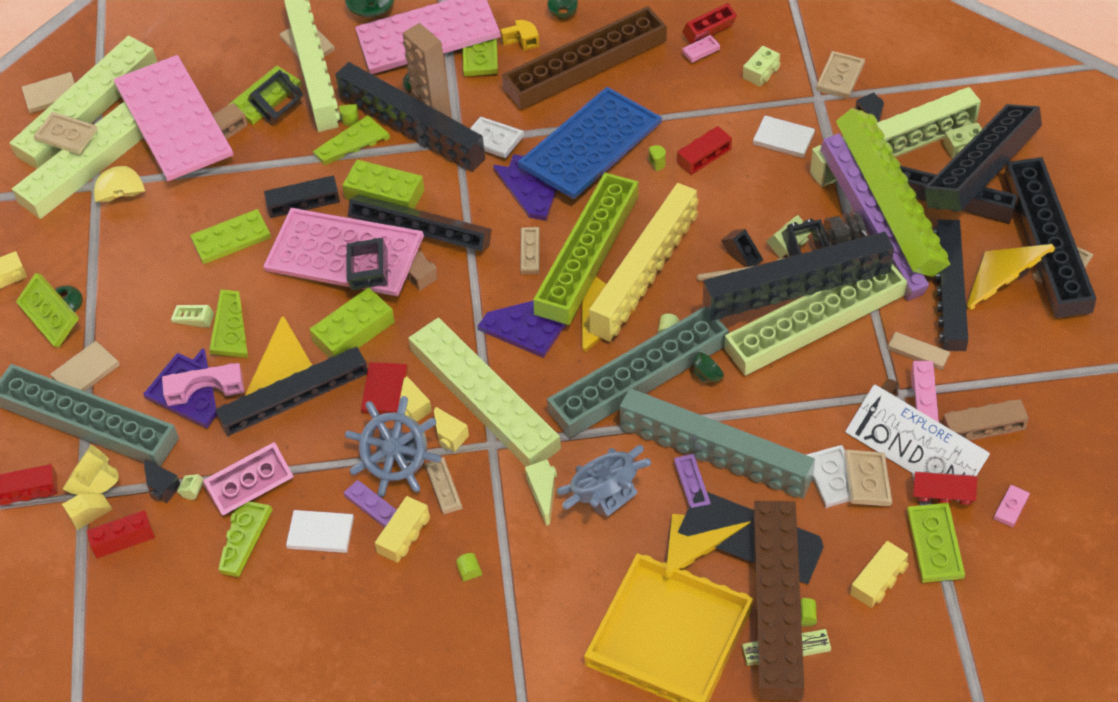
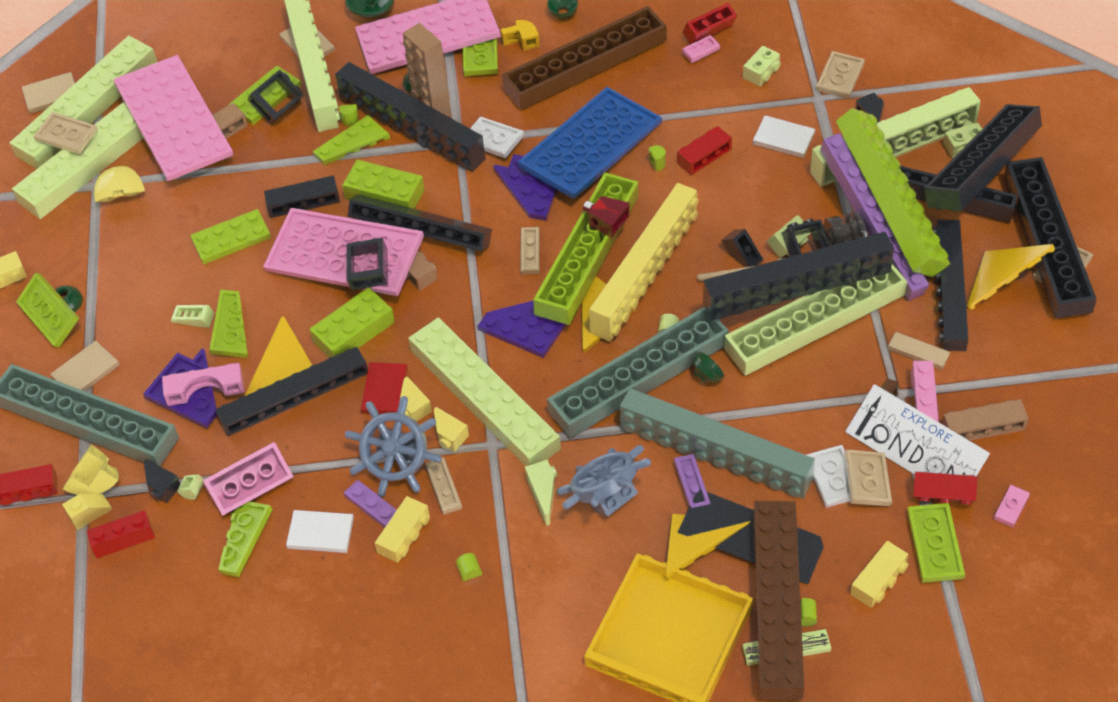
(607, 214): none -> dark red torso

